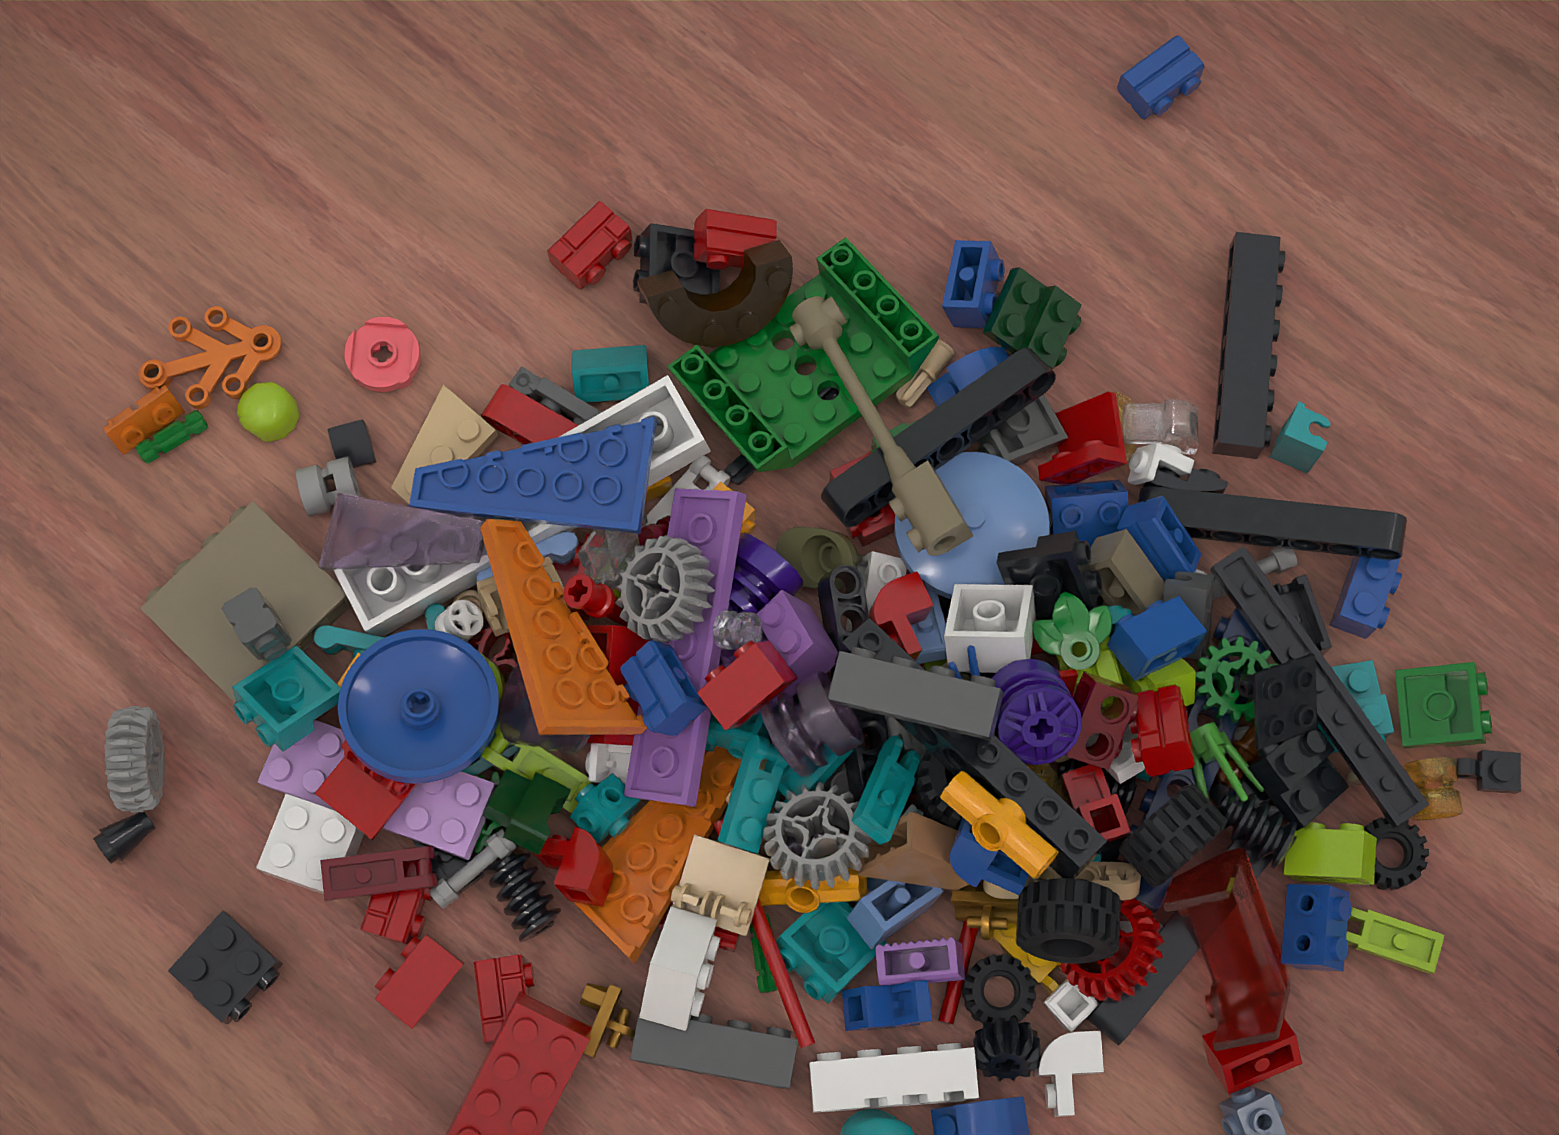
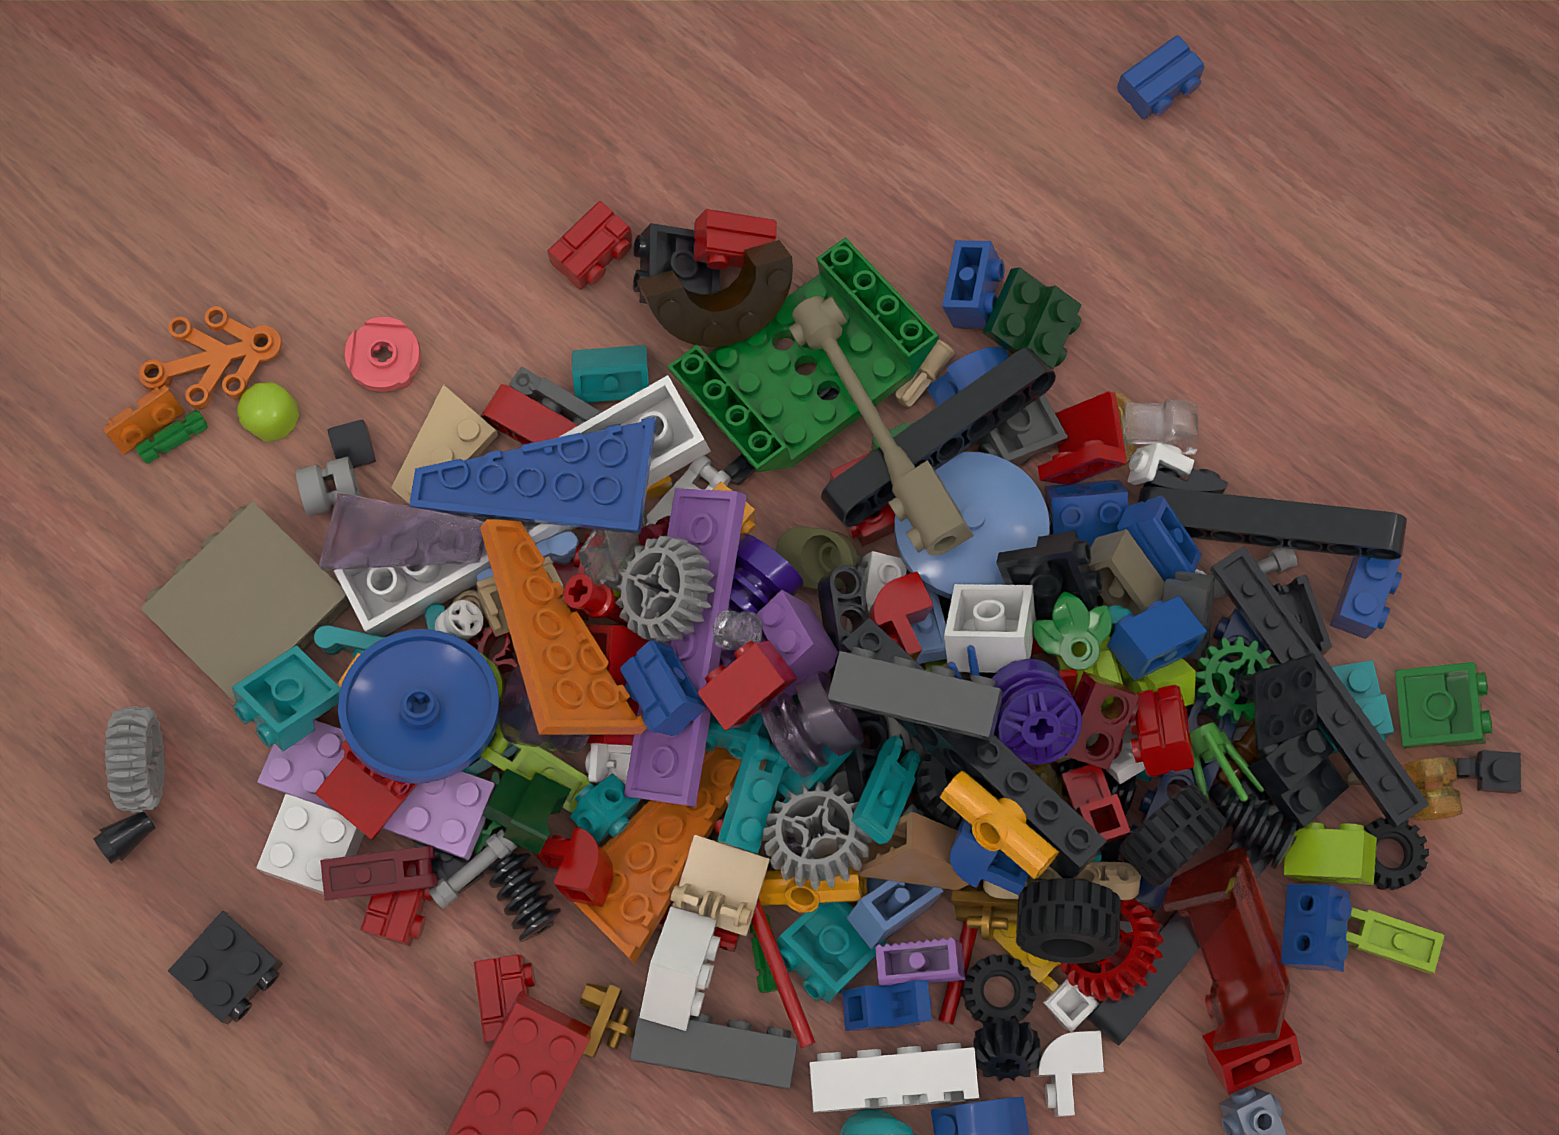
(257, 625): dark grey brick -> none
(418, 980): red brick -> none
(1247, 346): black brick -> none
(1295, 442): teal hinge -> none

